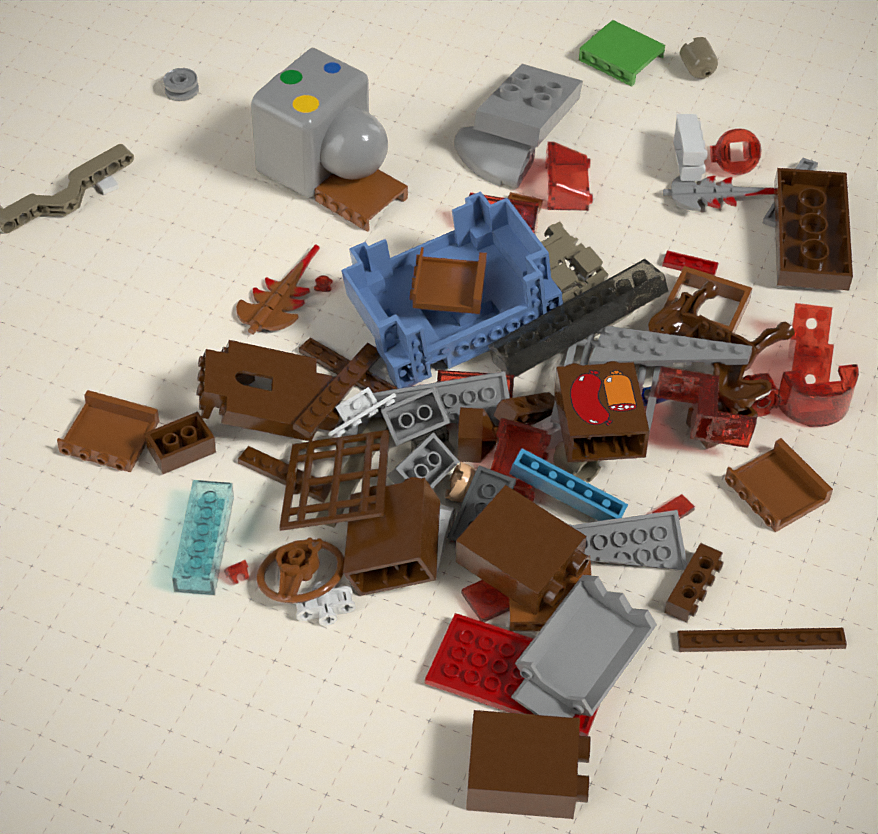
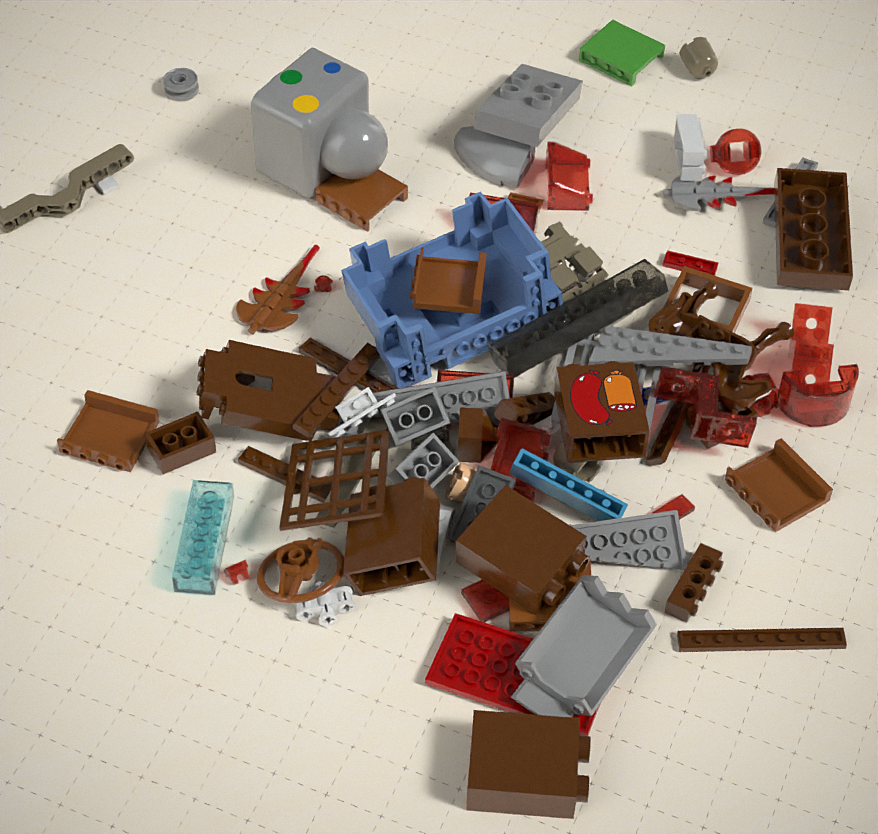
(672, 425): none -> reddish brown plate

